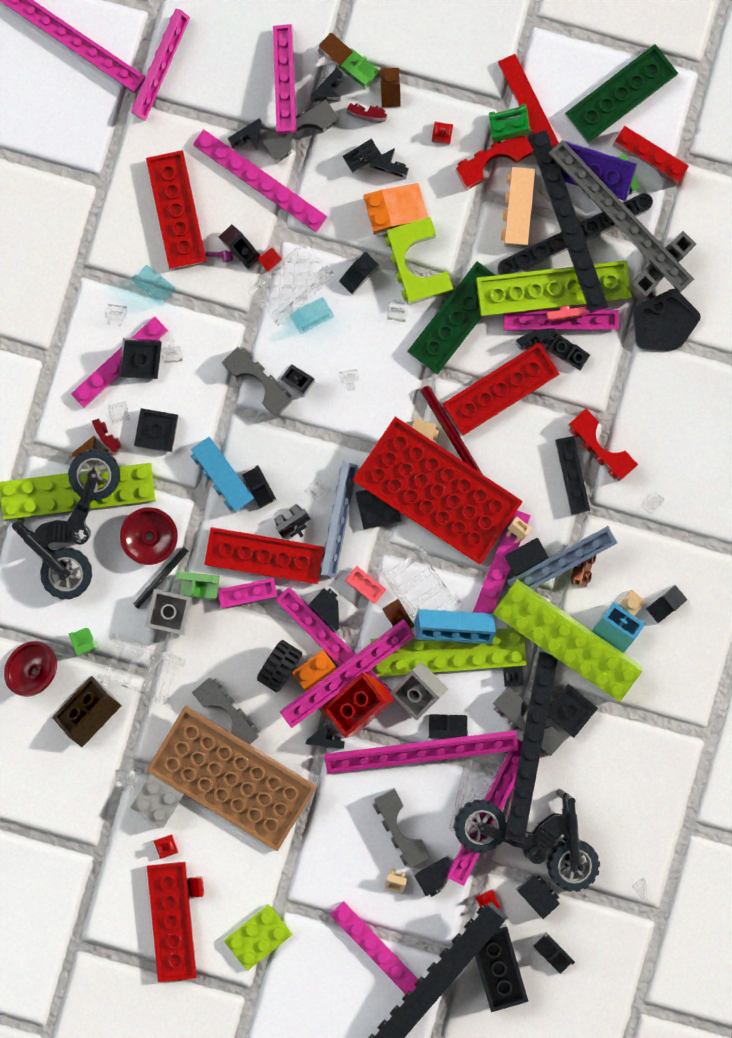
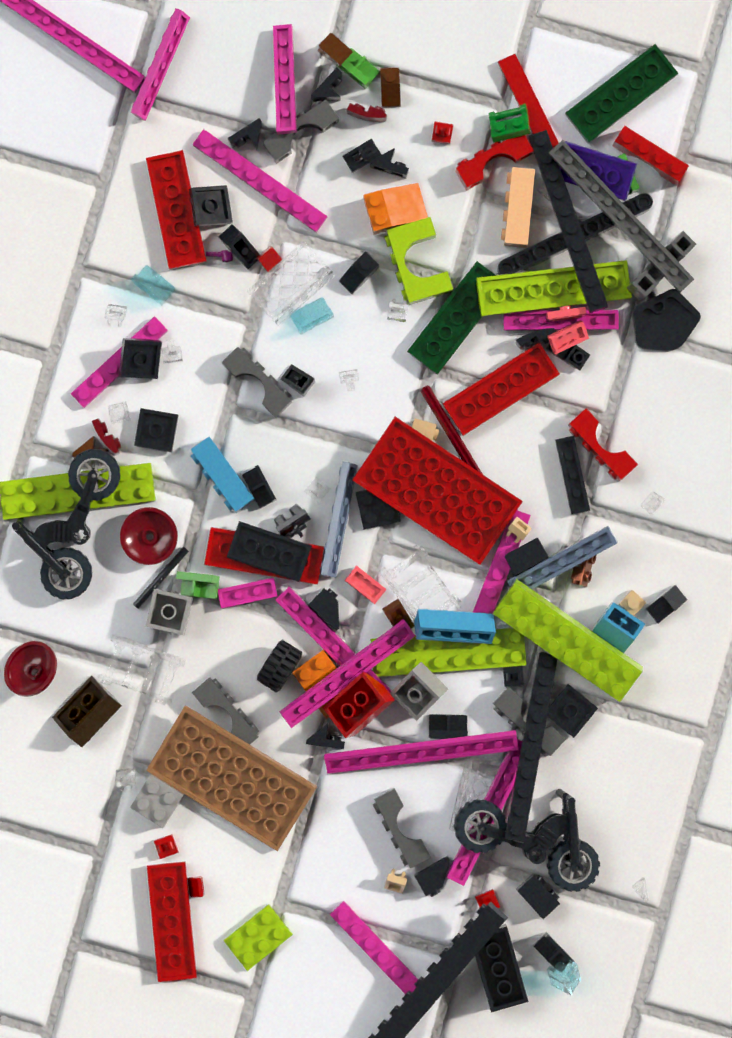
(83, 641): bright green panel -> none
(210, 205): none -> black plate
(269, 551): none -> black tile
(564, 976): none -> clear light blue panel
(568, 337): none -> coral plate

